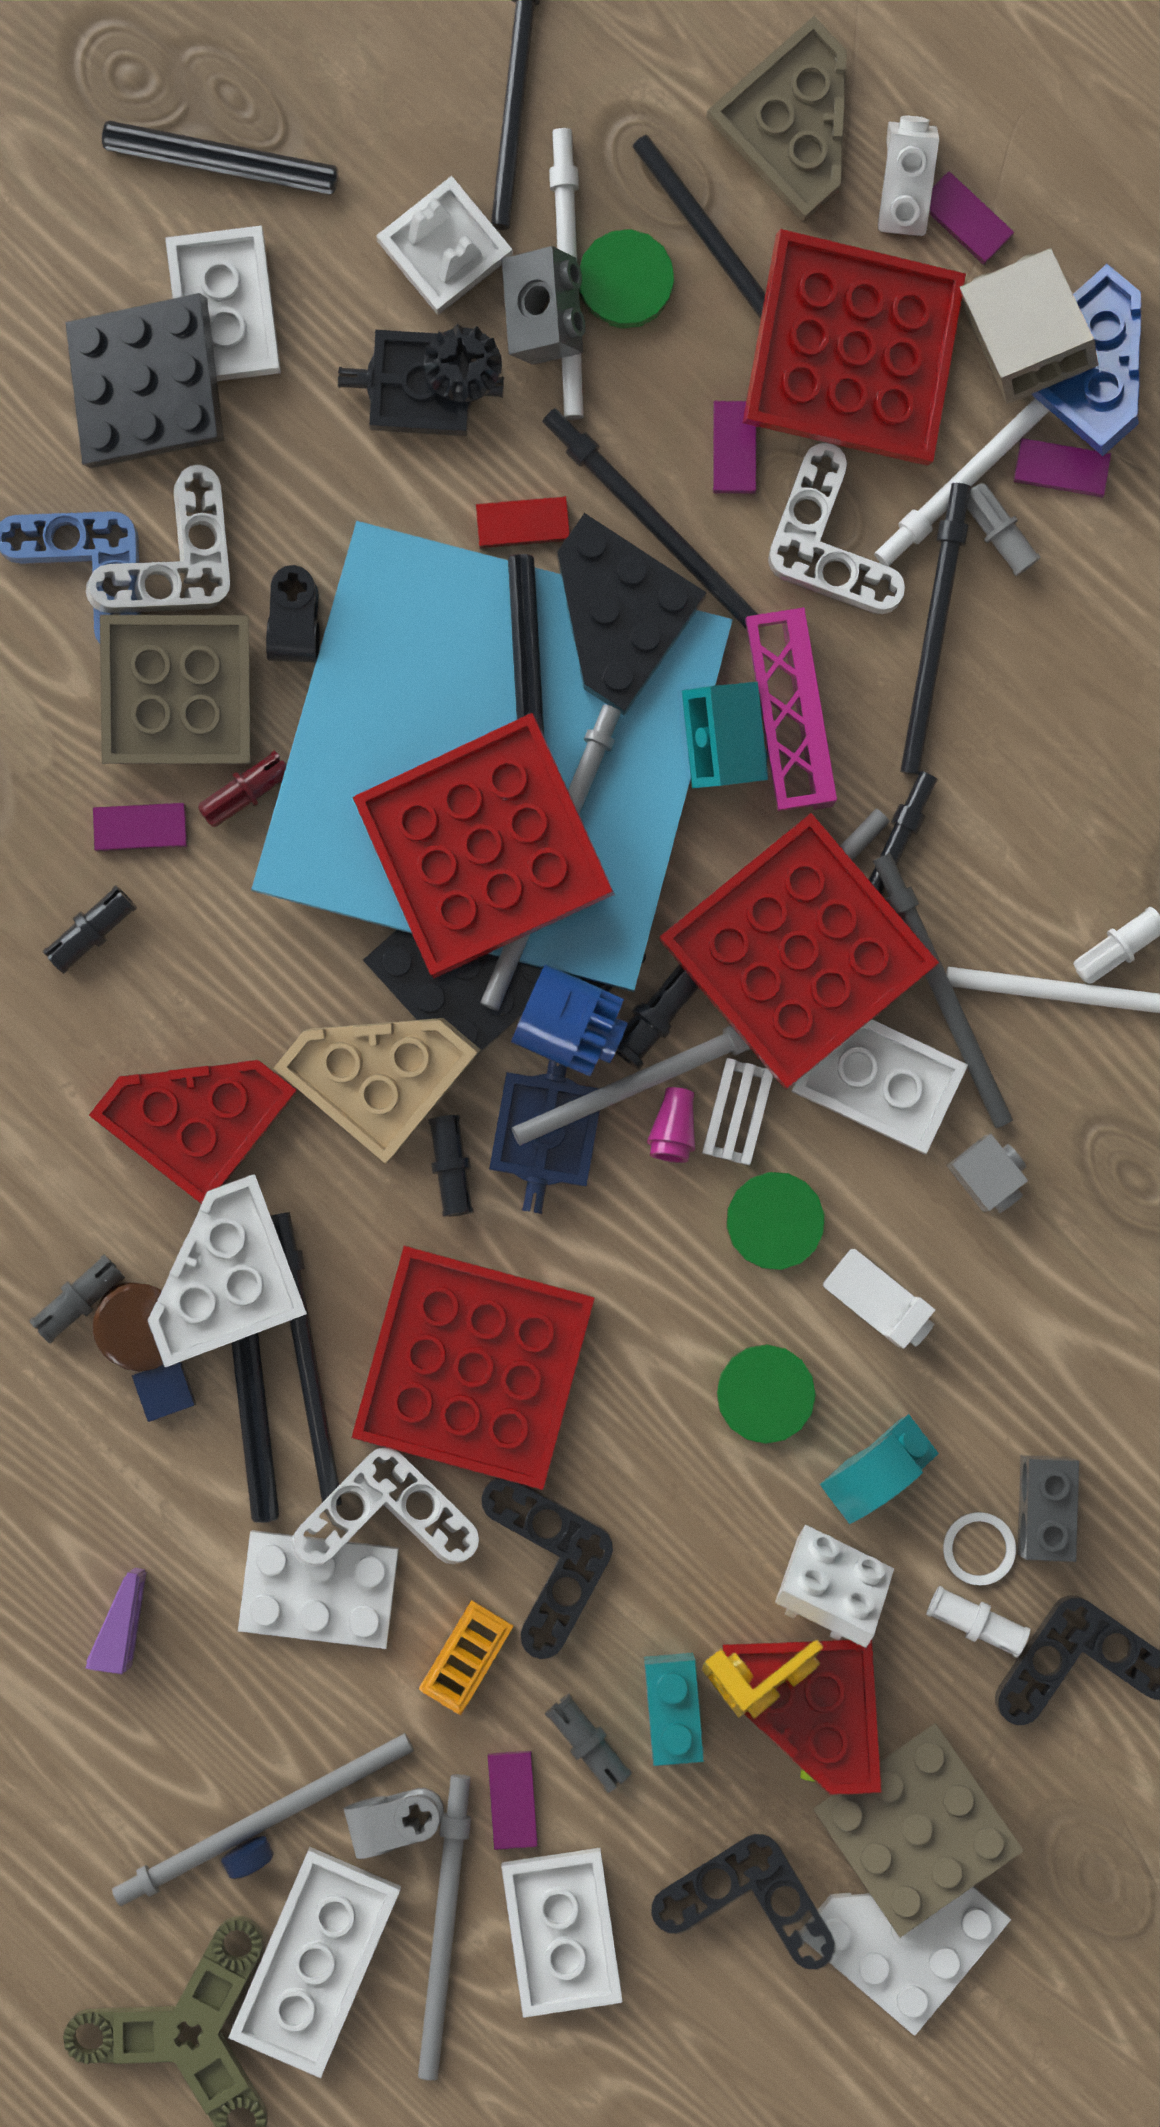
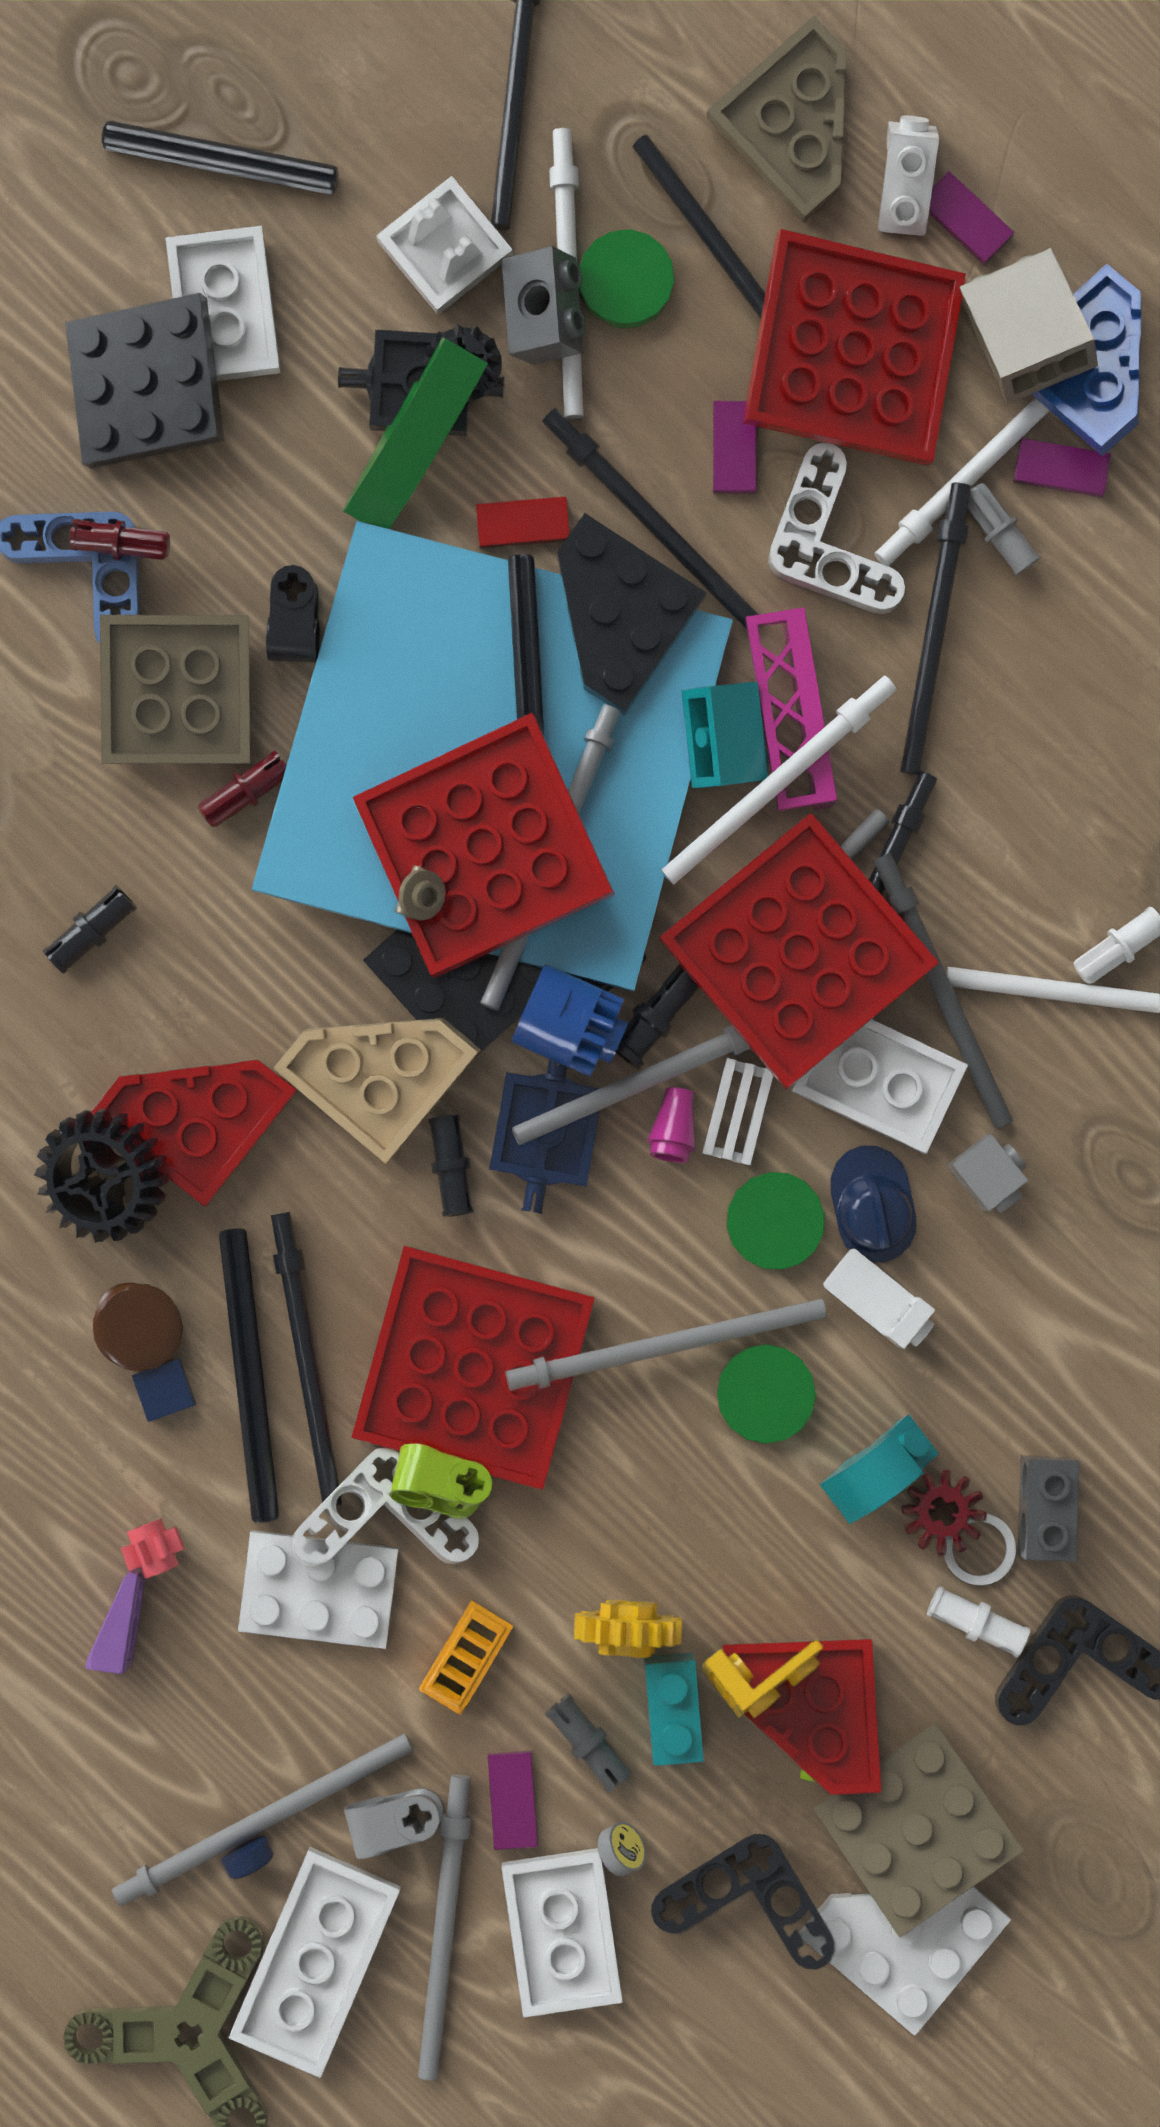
(76, 1299): dark grey pin -> none
(96, 1138): none -> black gear
(119, 540): none -> dark red axle
(139, 827): magenta piece -> none
(152, 1548): none -> coral gear
(192, 560): white beam -> none
(225, 1278): white plate -> none
(415, 435): none -> green slope
(421, 894): none -> dark tan plate
(434, 1481): none -> lime piece
(544, 1372): none -> light grey bar
(563, 1545): black beam -> none
(621, 1849): none -> tile
(628, 1628): none -> yellow gear
(835, 1586): white plate -> none
(850, 717): none -> white bar
(873, 1203): none -> dark blue piece
(950, 1497): none -> dark red gear

